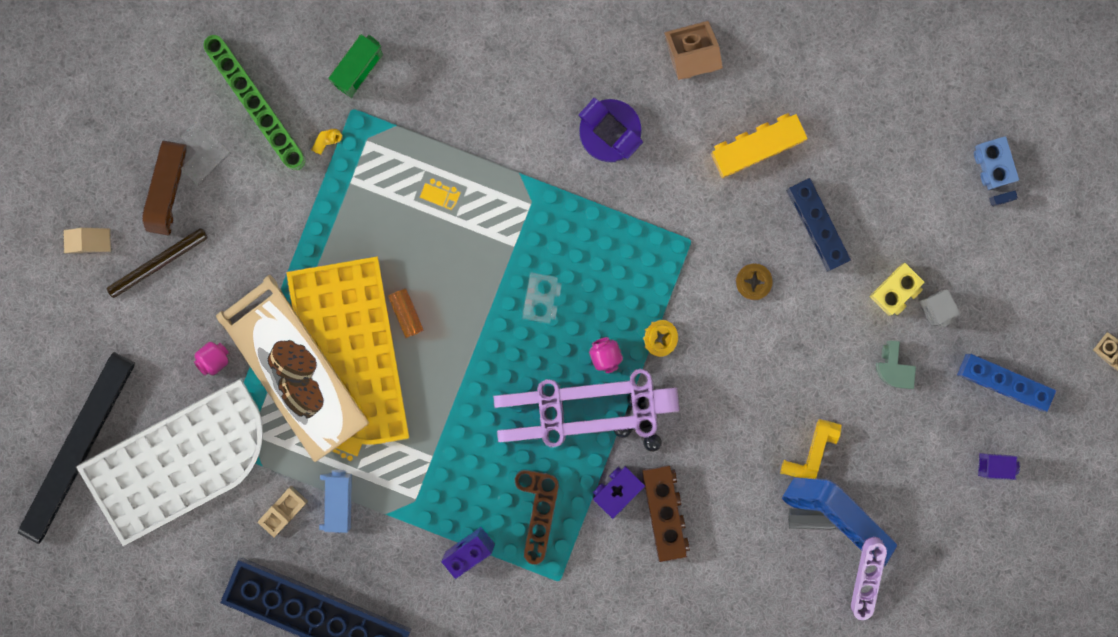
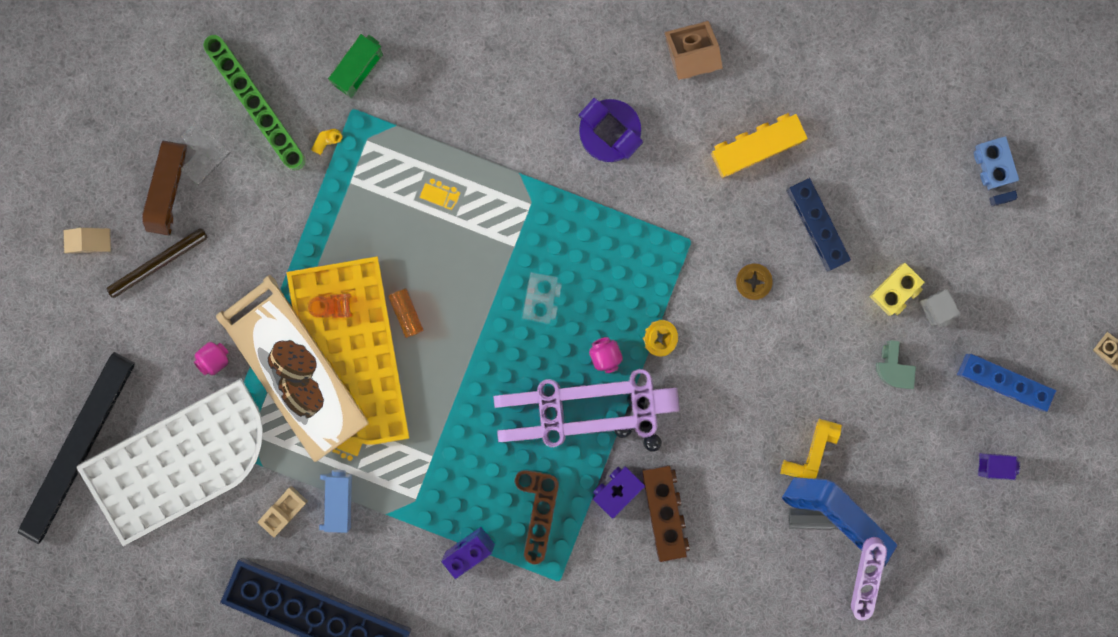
(332, 306): none -> clear orange piece

